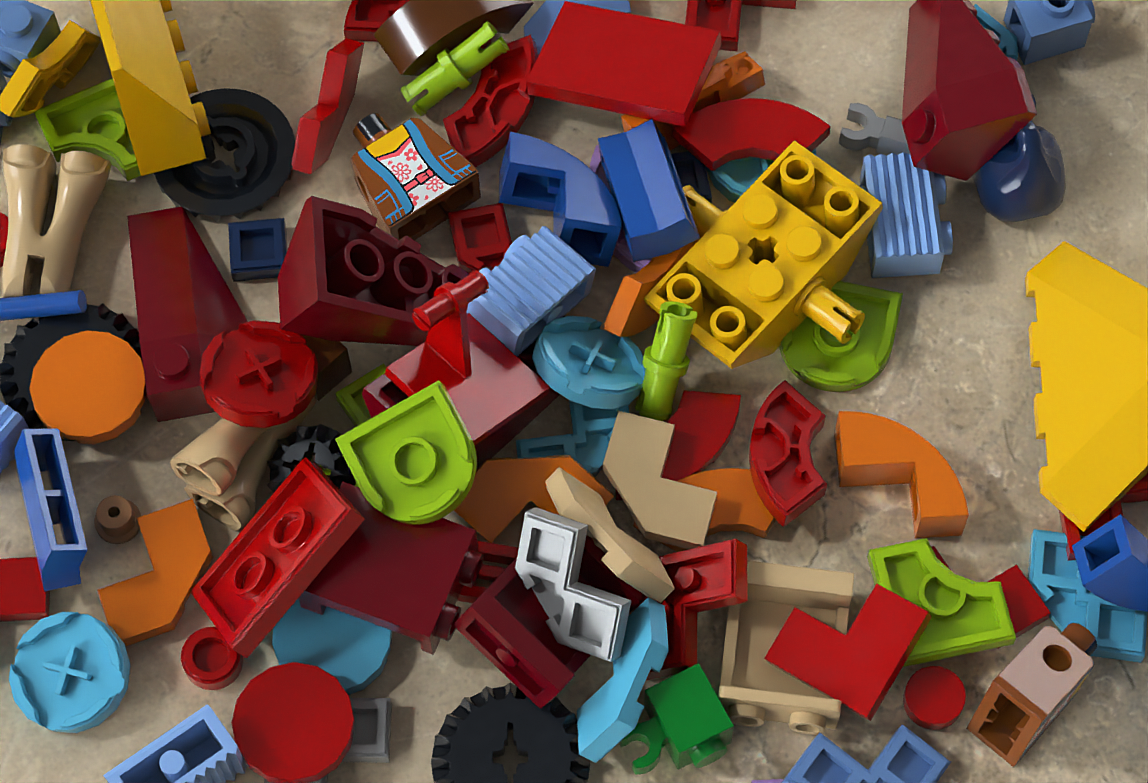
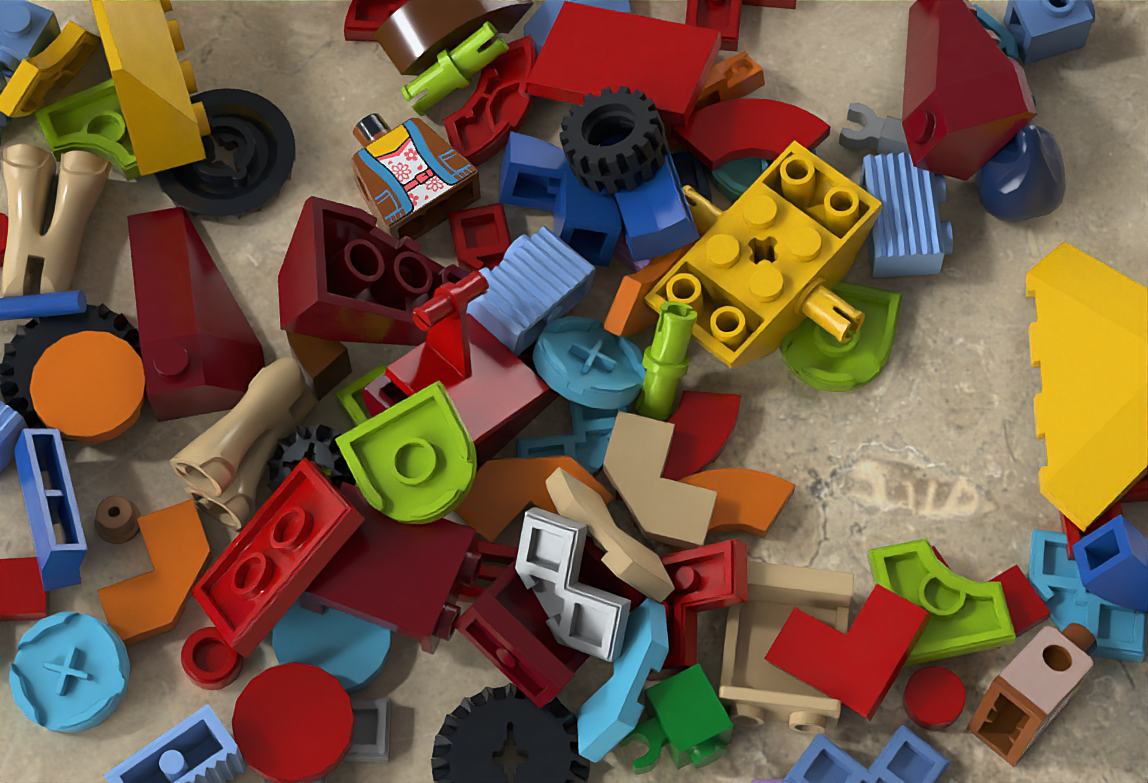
(257, 248): dark blue tile -> none
(258, 374): red tile -> none
(322, 123): red tile -> none
(623, 161): none -> black tyre
(782, 455): red tile -> none
(884, 452): orange brick -> none

